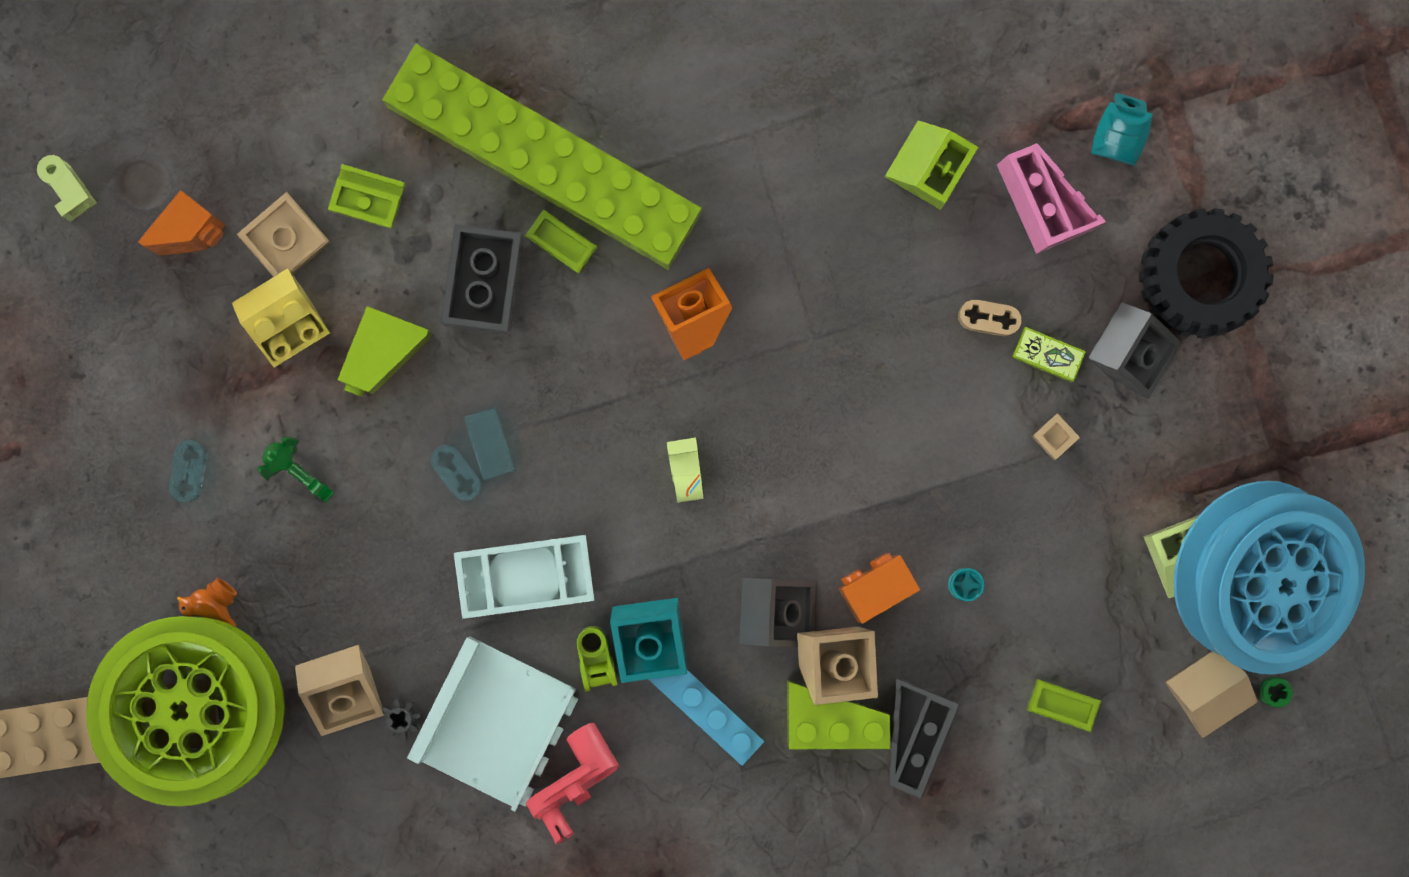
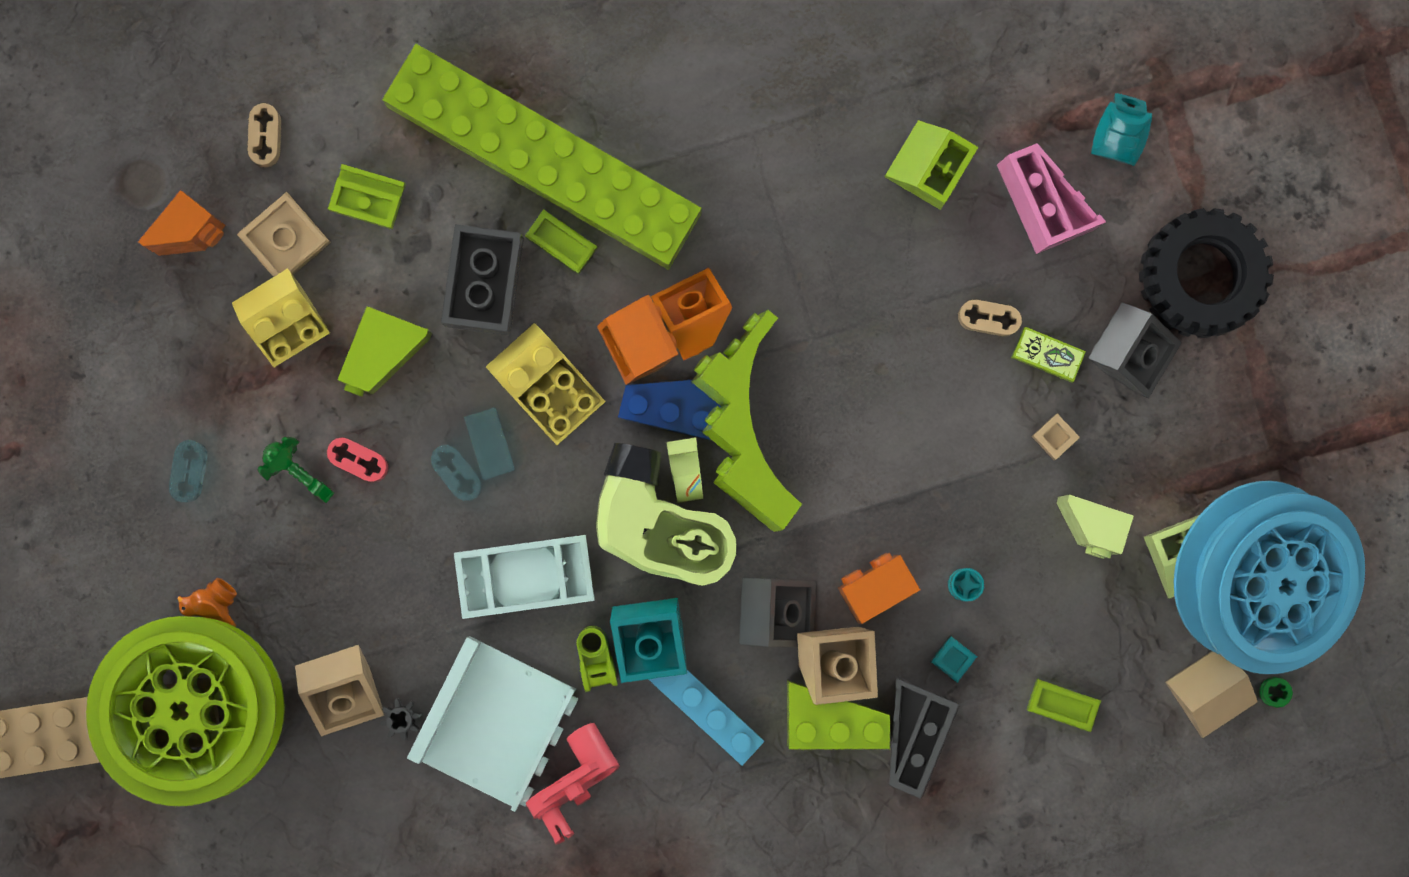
(67, 185): yellowish green leg -> none
(256, 135): none -> tan beam
(361, 453): none -> coral beam
(545, 384): none -> light yellow slope
(638, 339): none -> orange slope
(655, 532): none -> yellowish green piece
(668, 406): none -> blue wing
(746, 474): none -> lime arch
(953, 659): none -> teal tile
(1095, 526): none -> yellowish green slope

